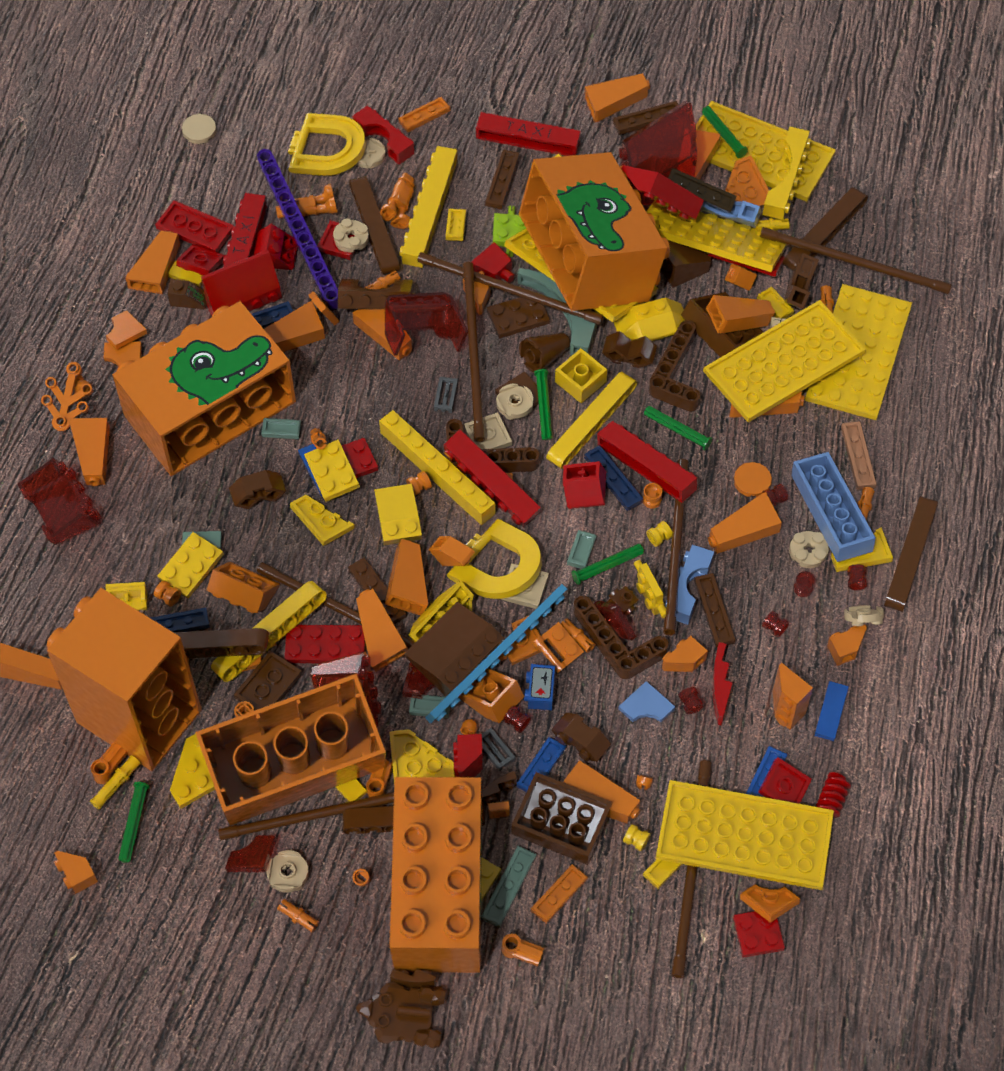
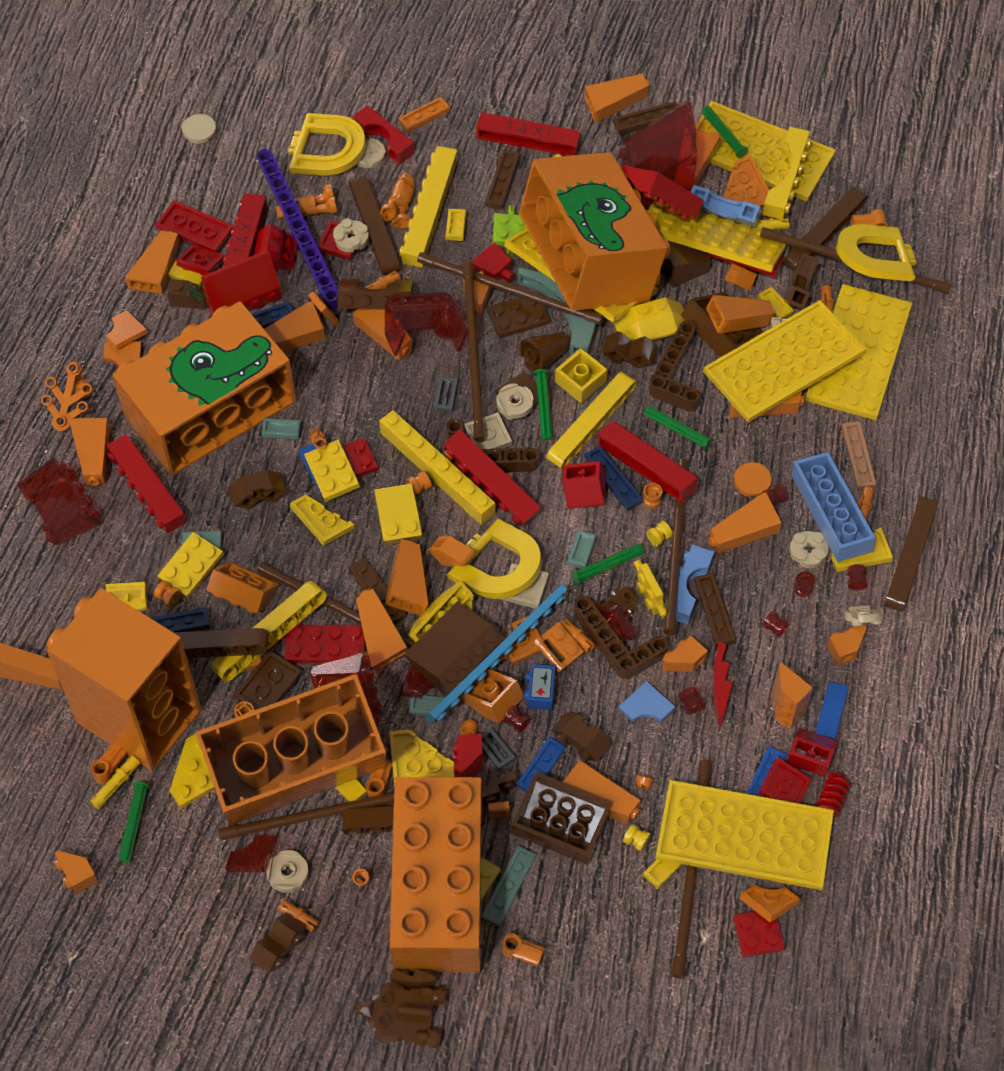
(146, 484): none -> red brick
(277, 945): none -> reddish brown brick
(559, 894): orange tile -> none
(710, 194): dark brown tile -> none
(811, 752): none -> red slope
(876, 217): none -> orange piece
(884, 269): none -> yellow piece

